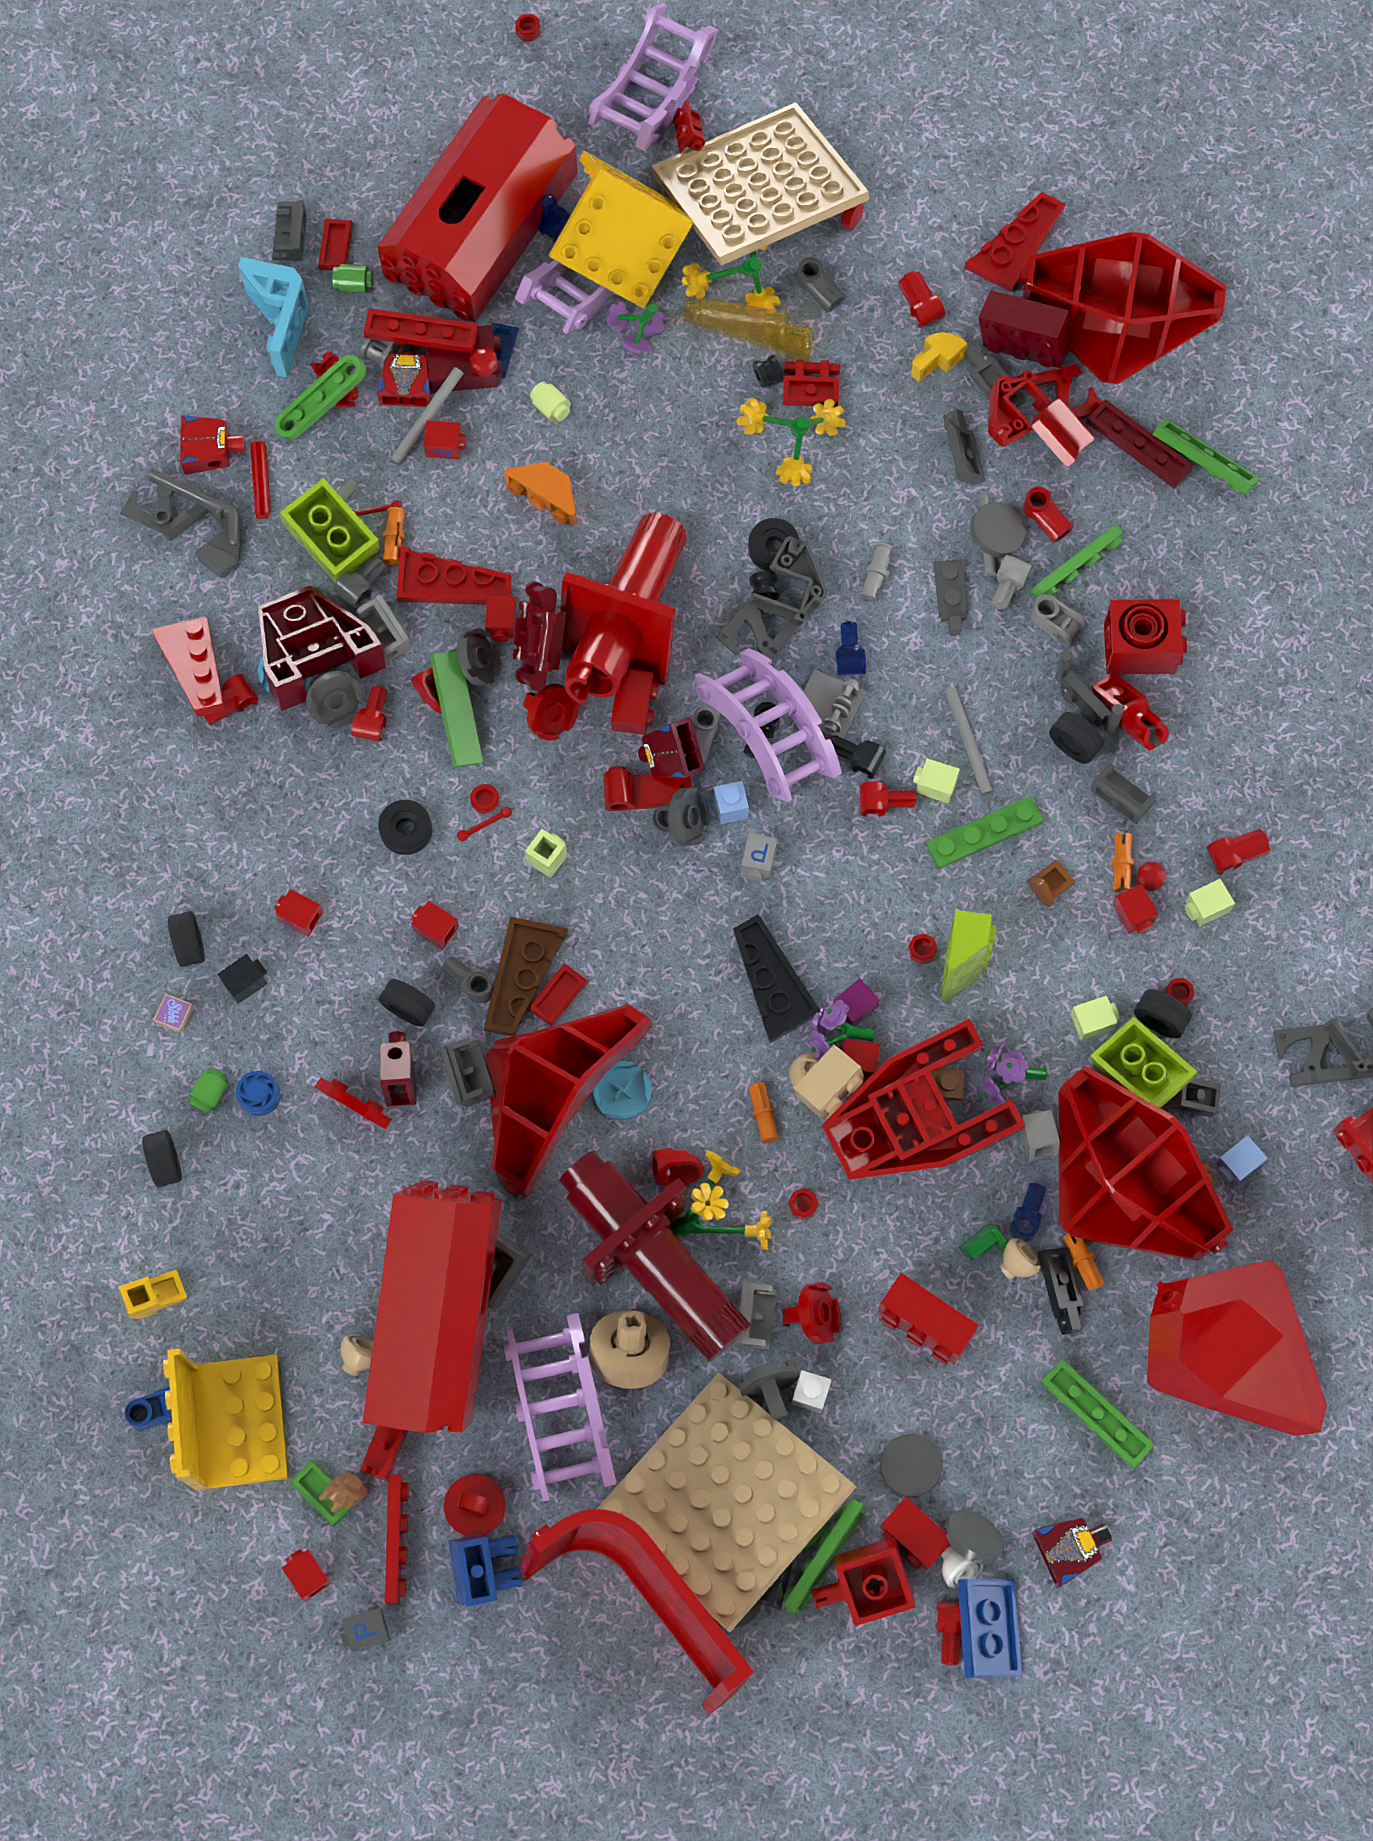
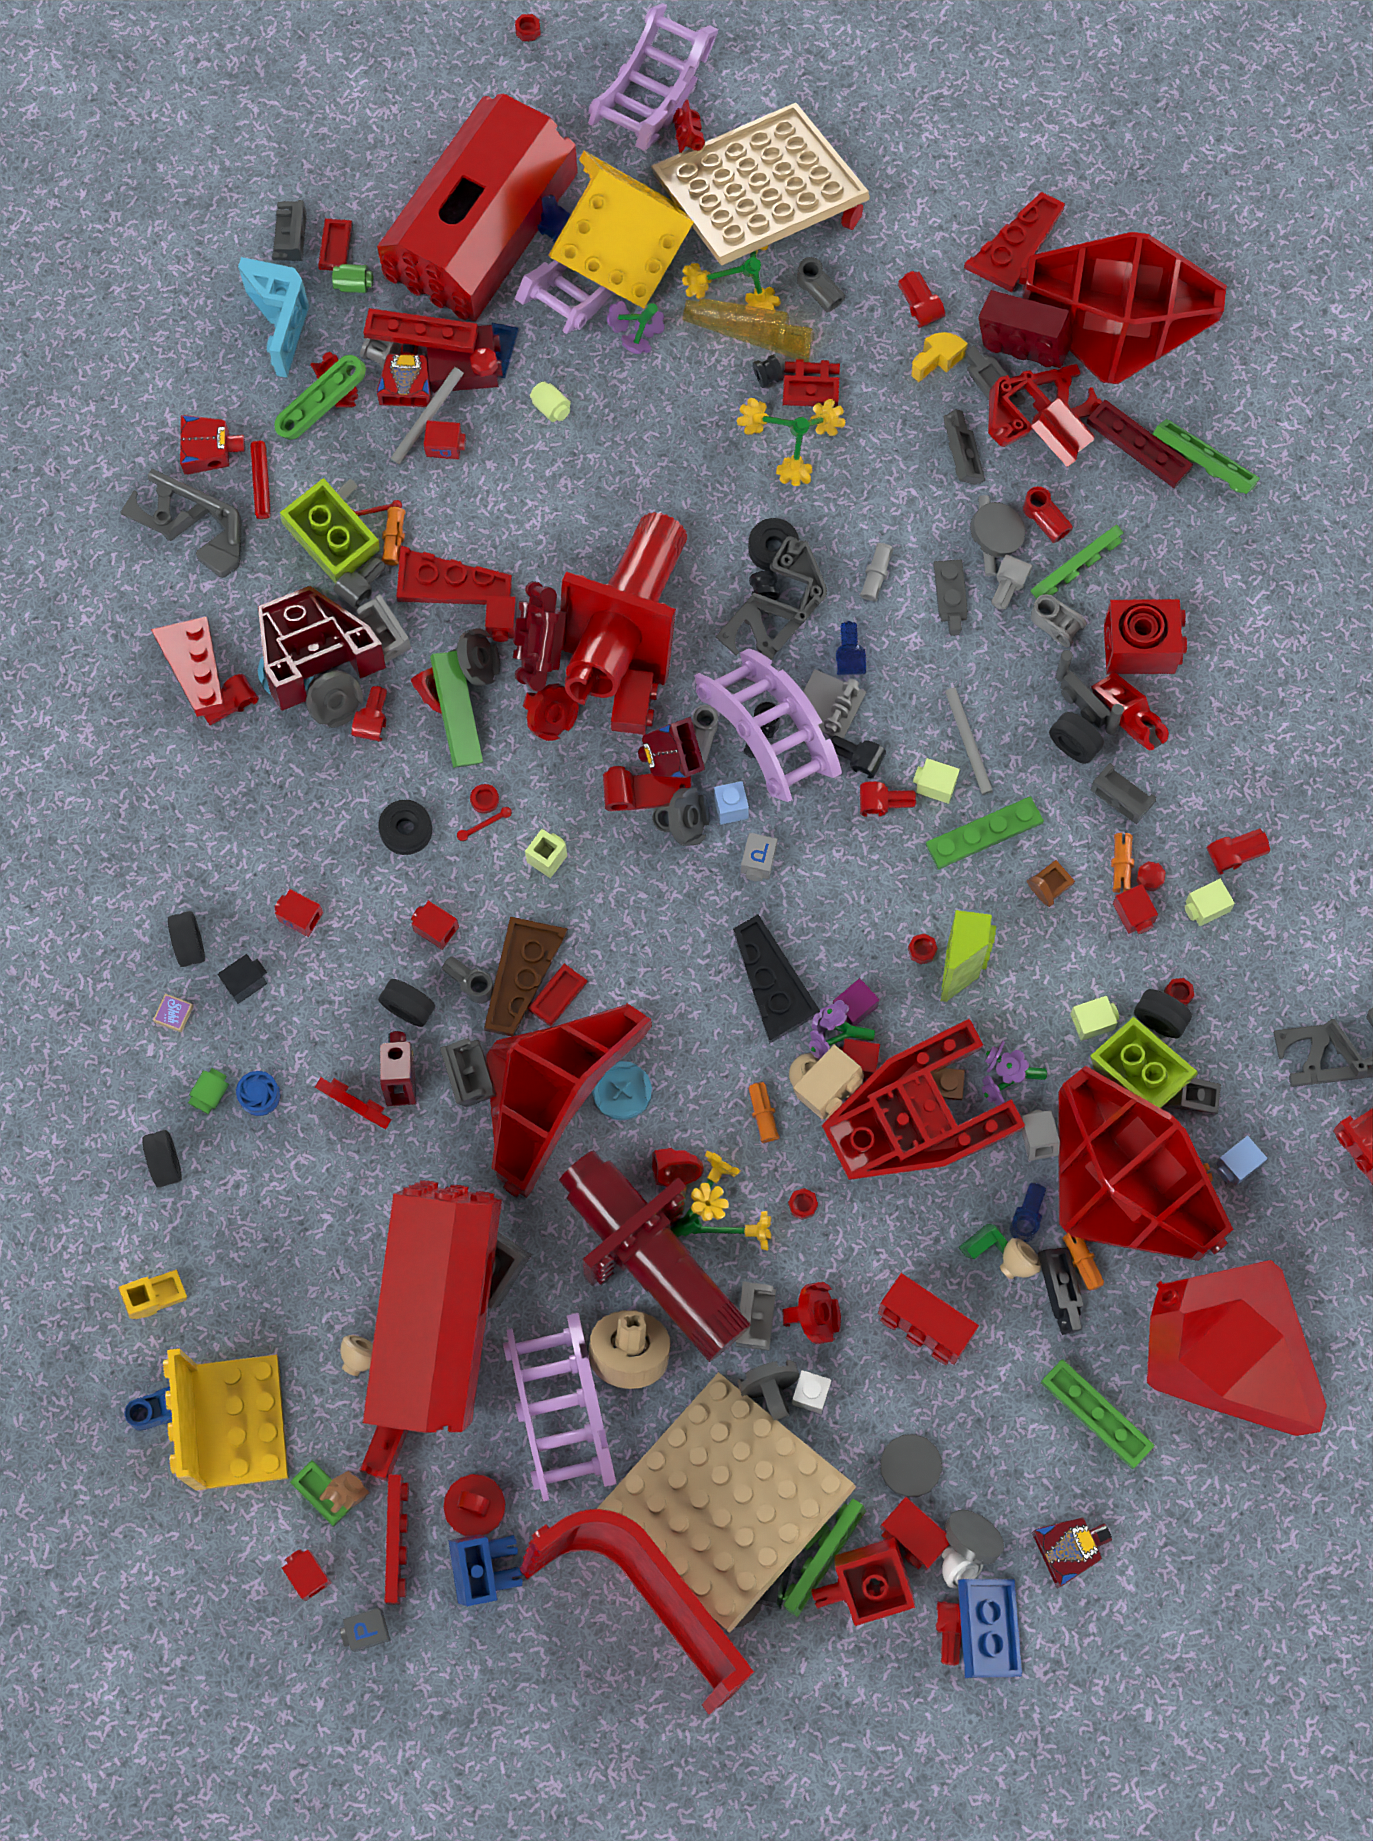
(545, 488): orange slope -> none

